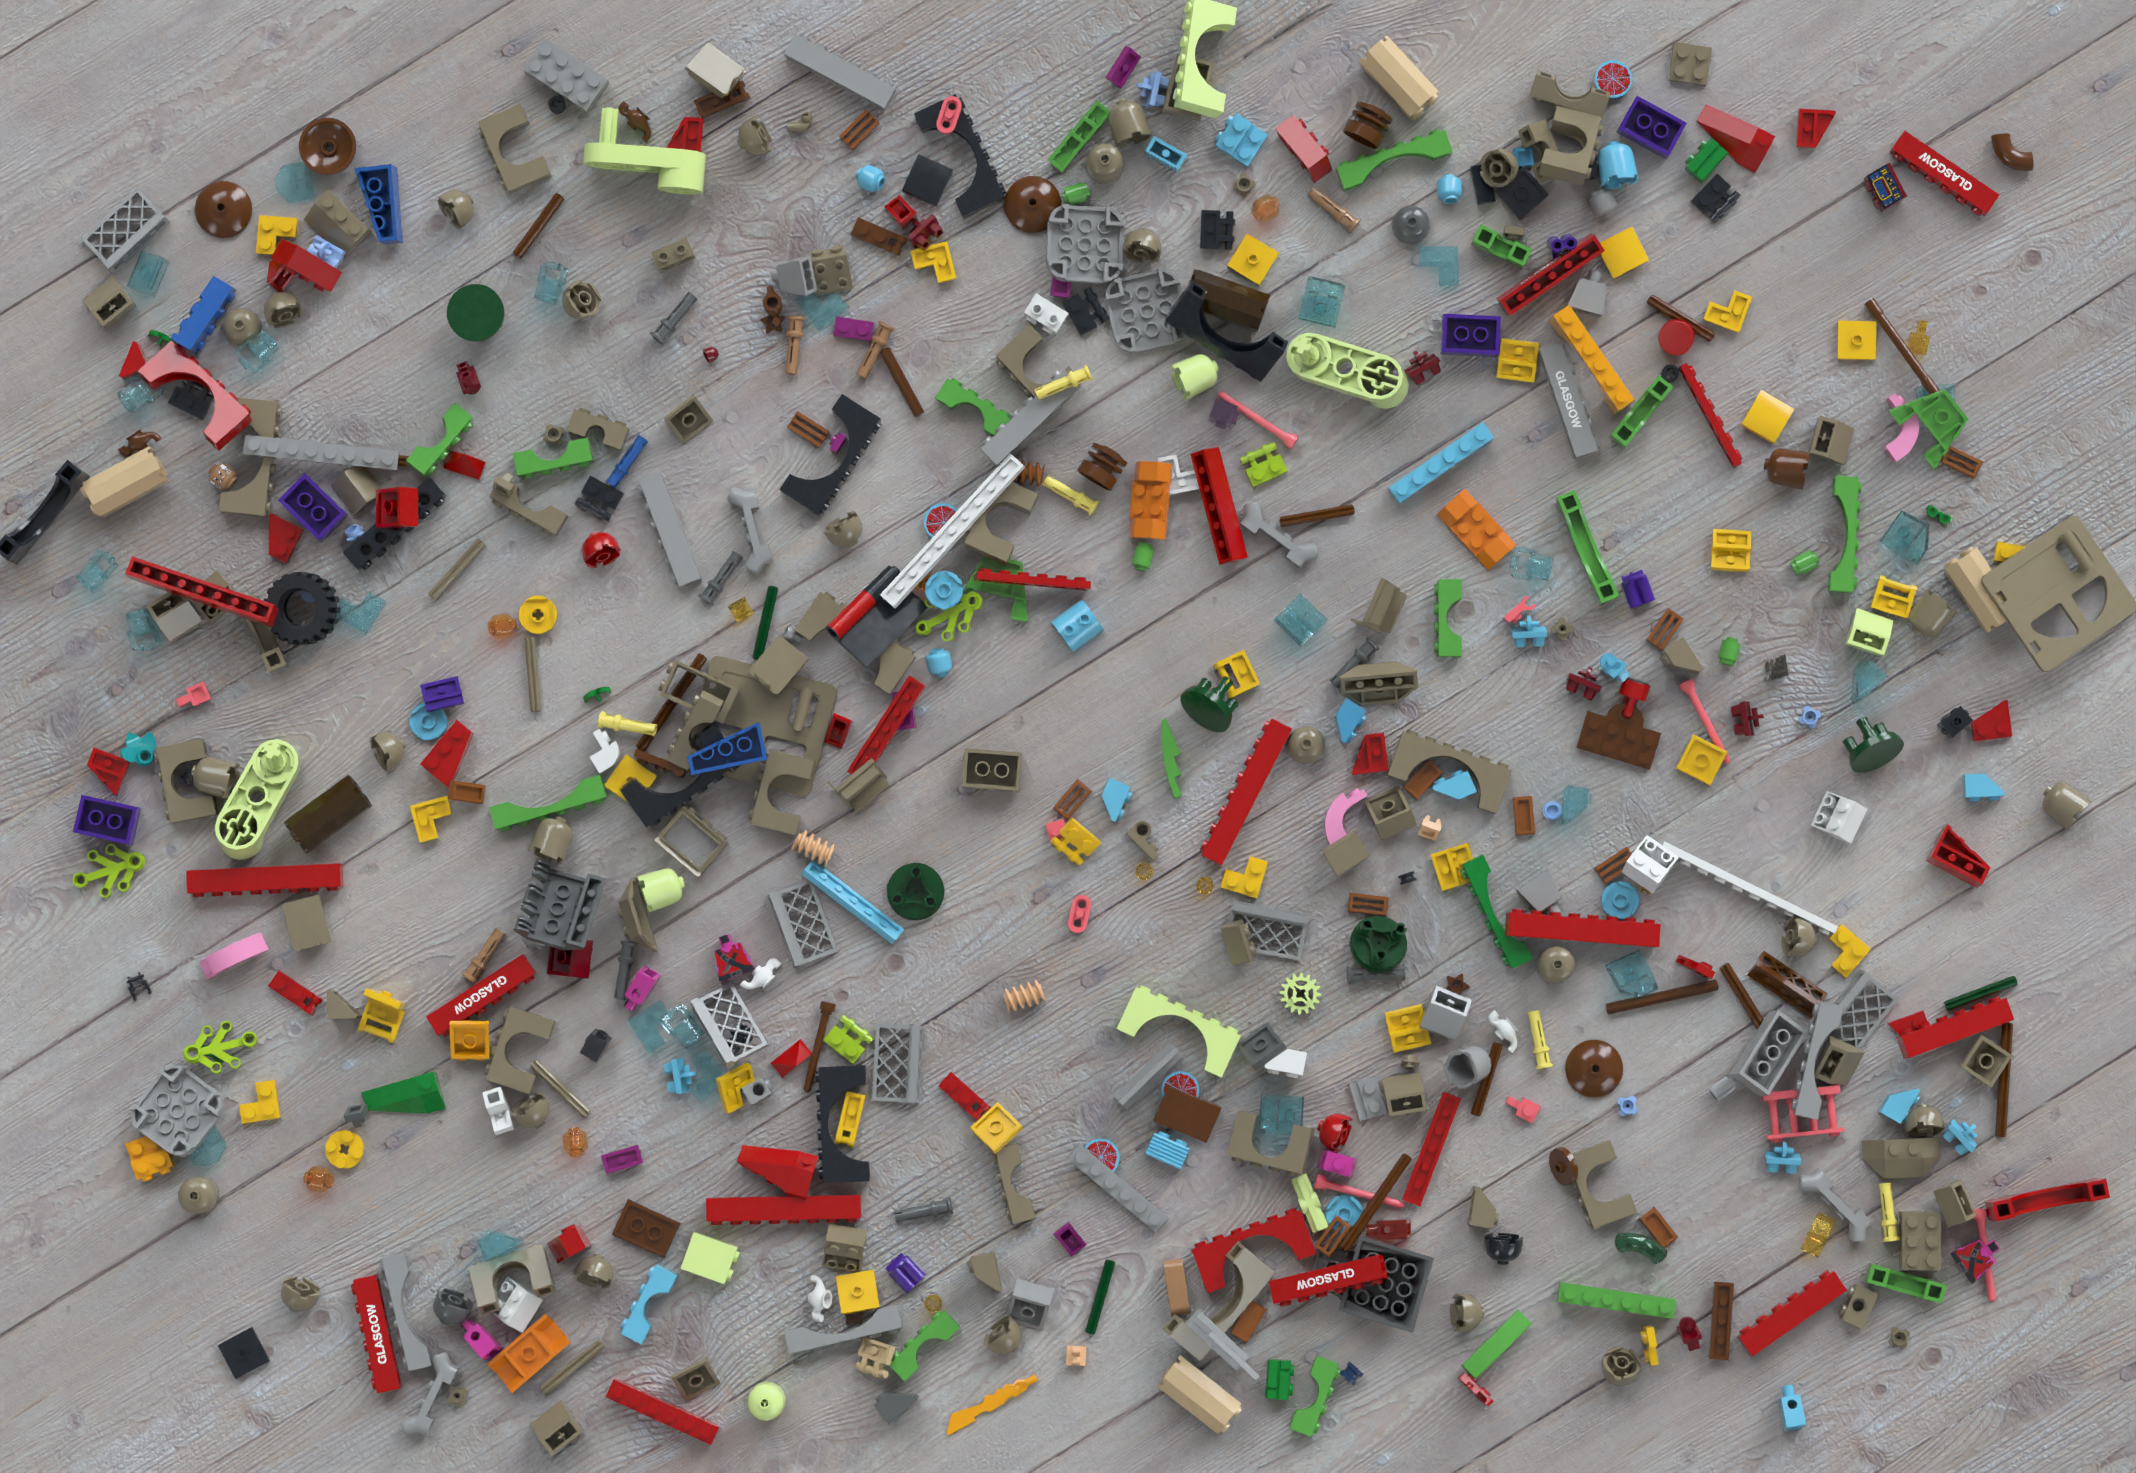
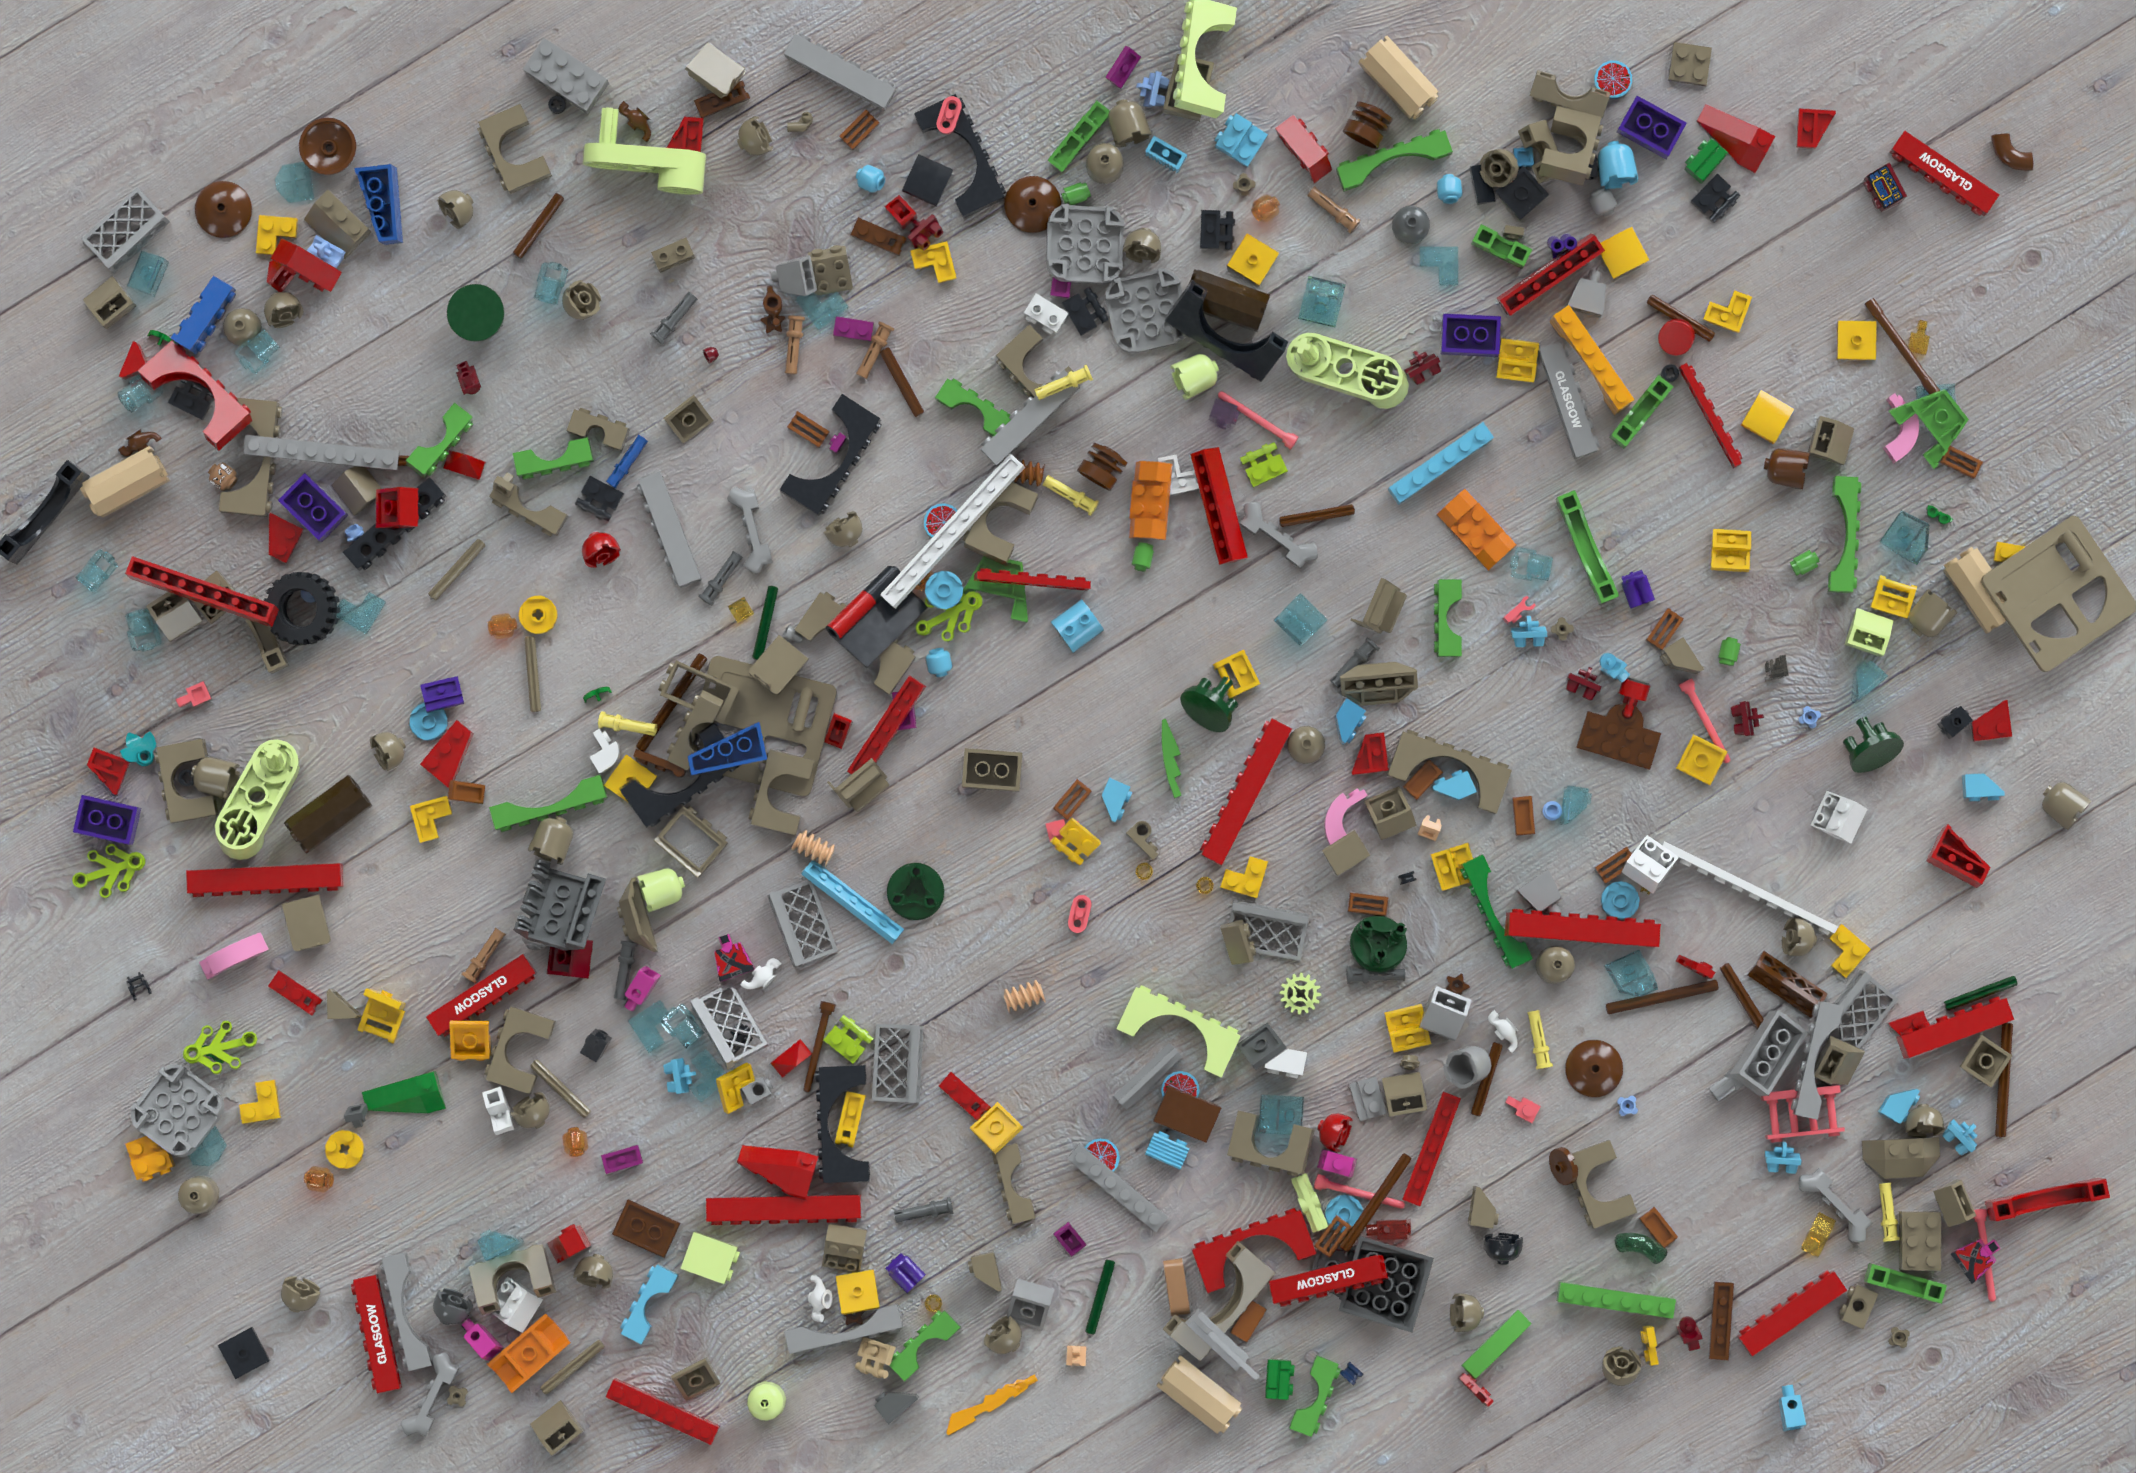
(555, 439): dark tan plate -> none

